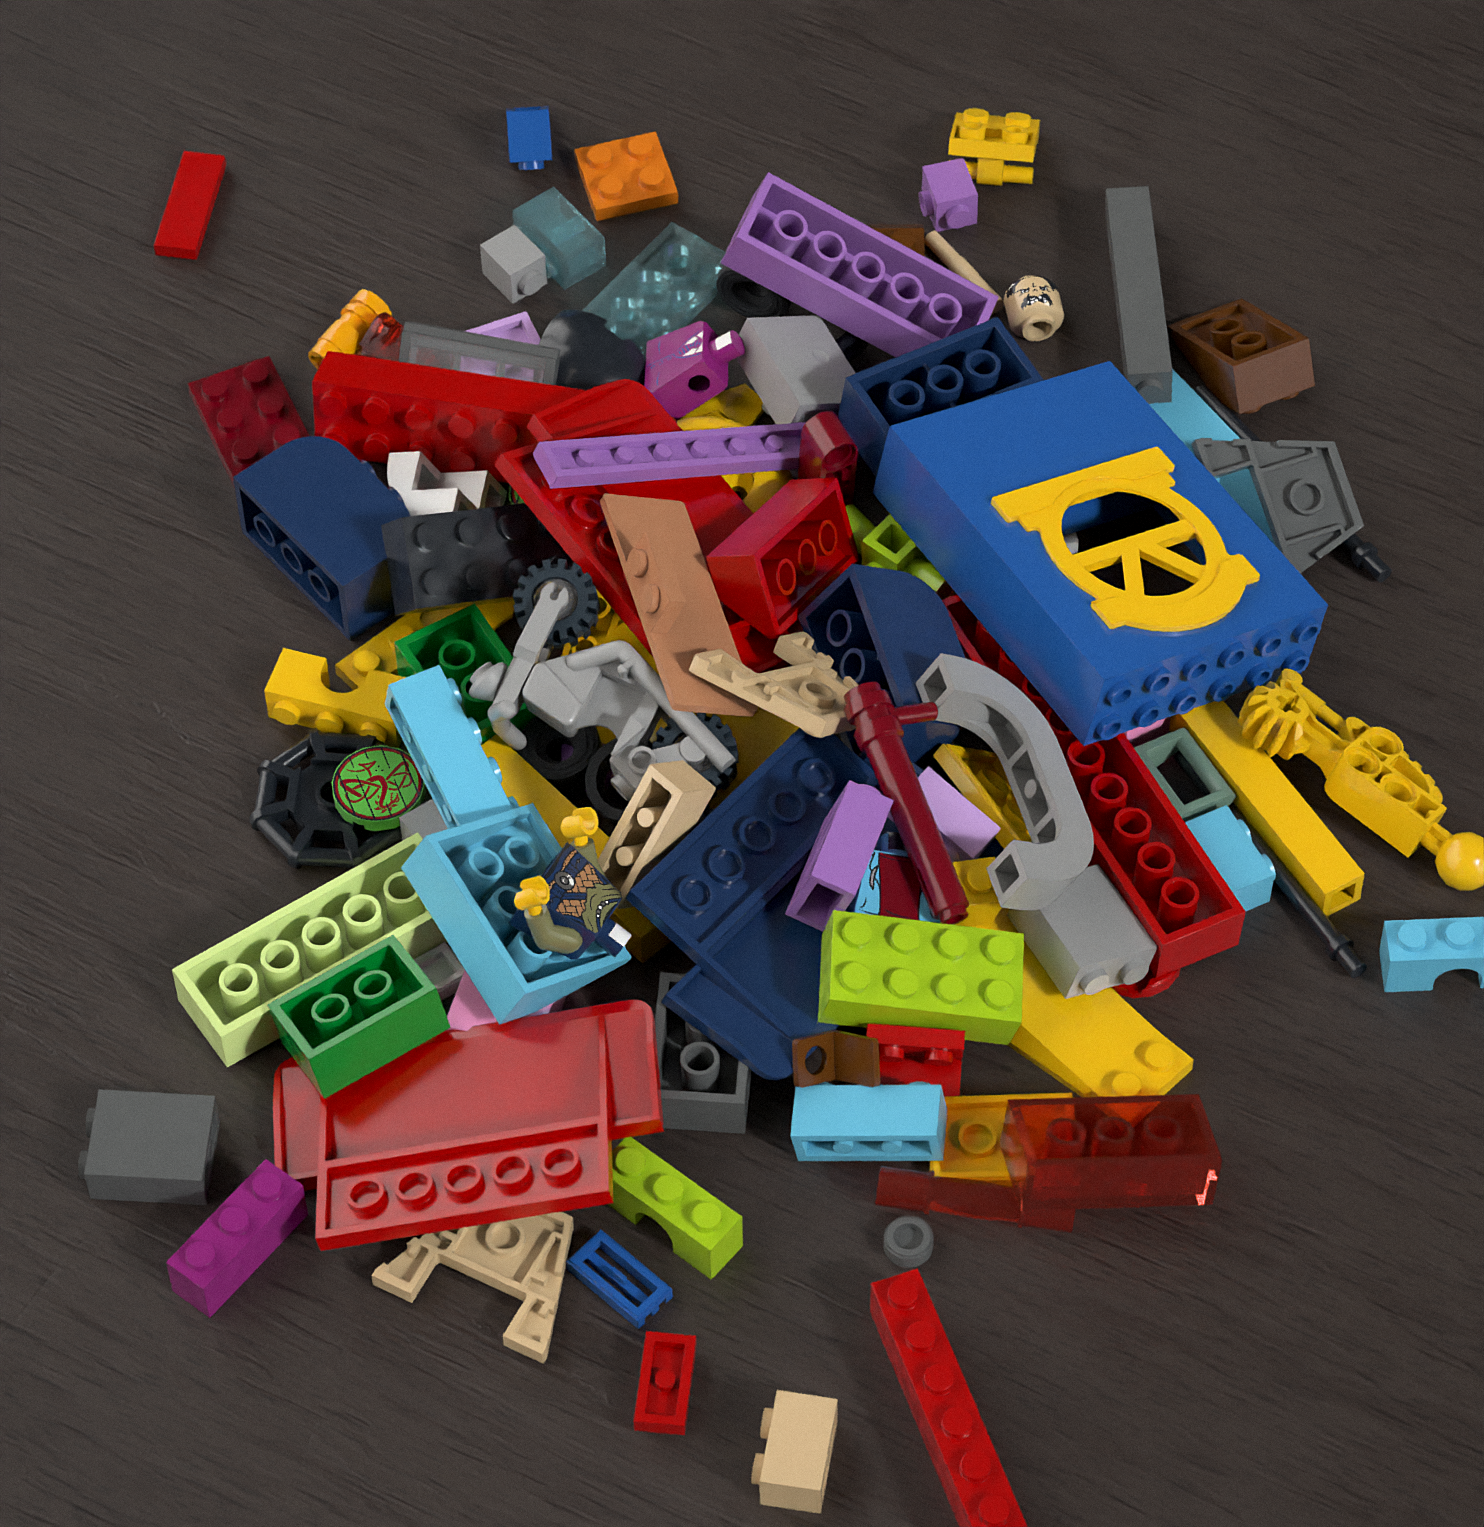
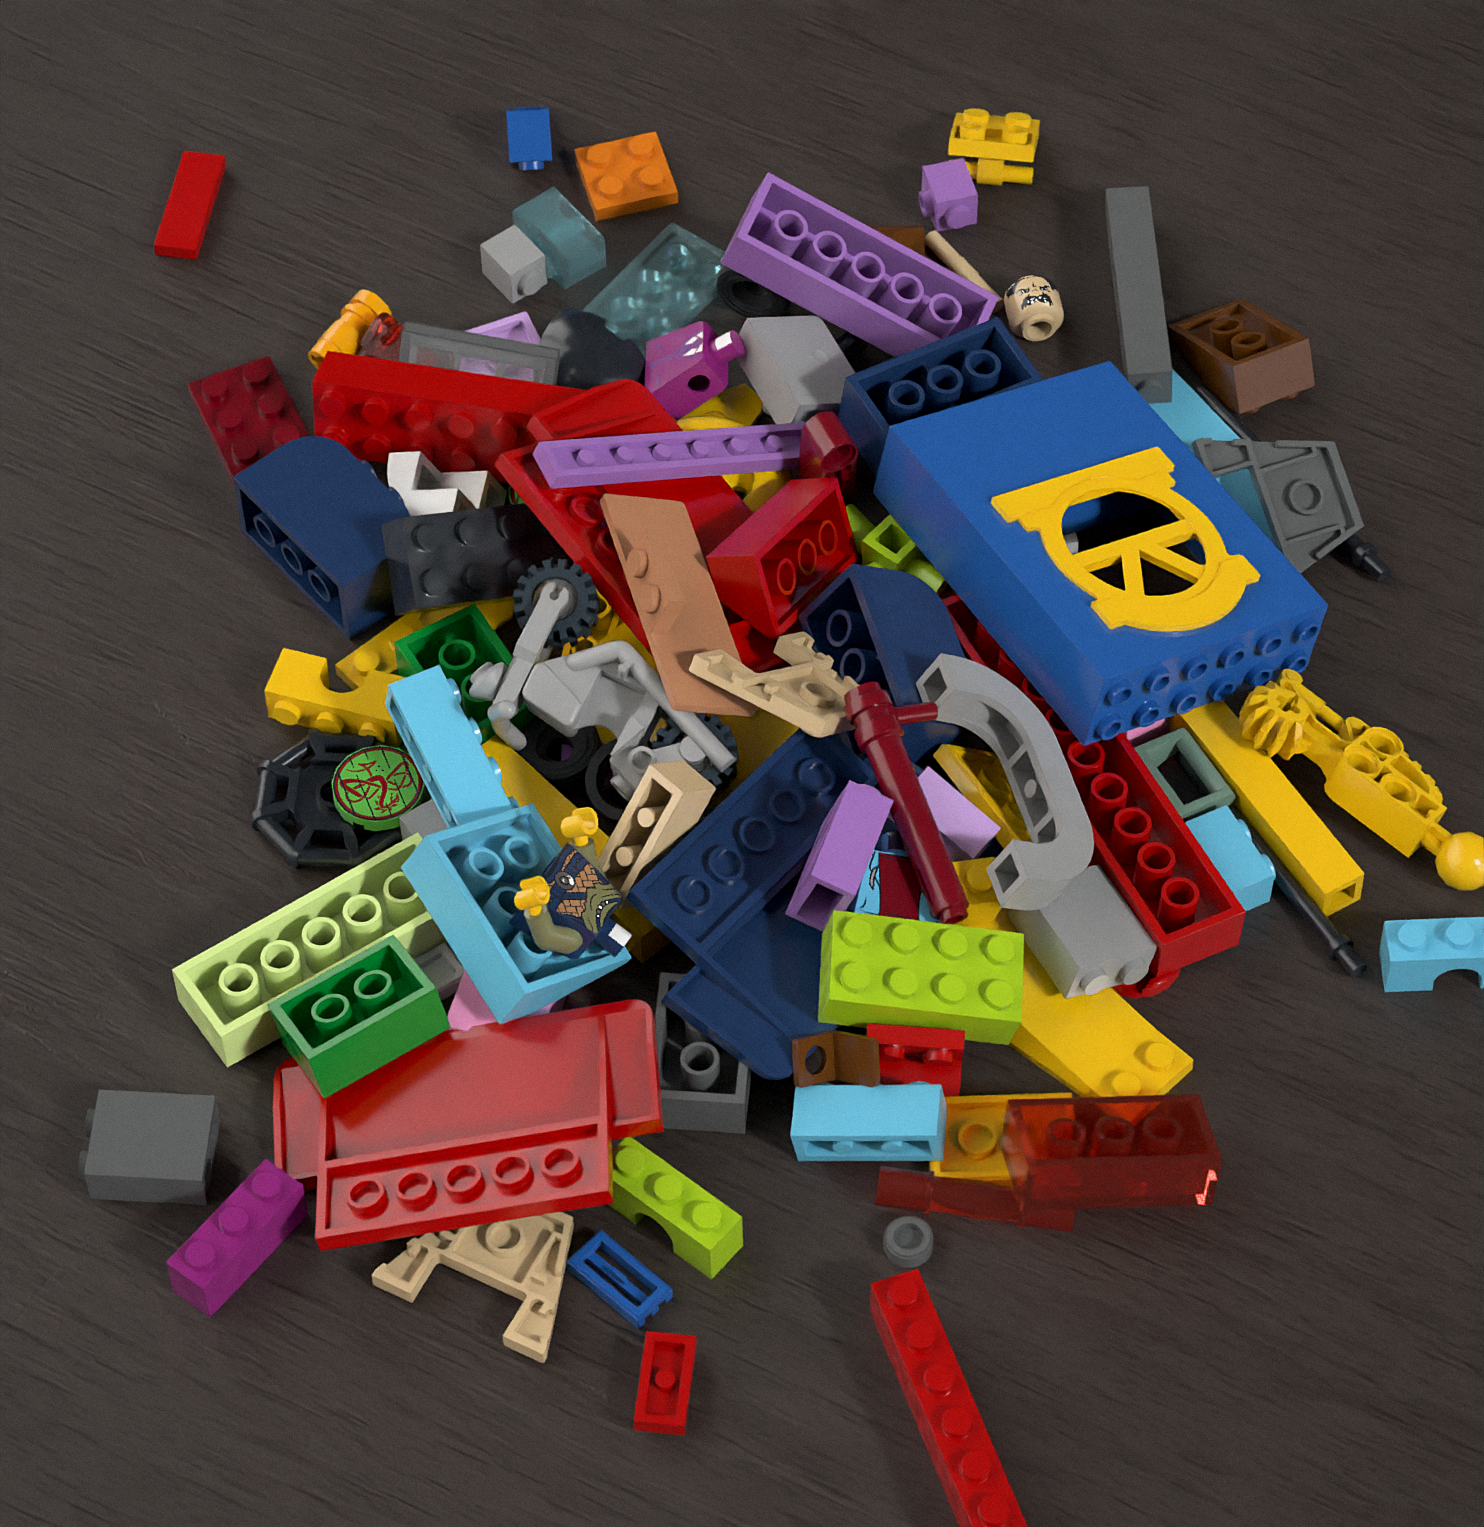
(796, 1452): tan brick -> none

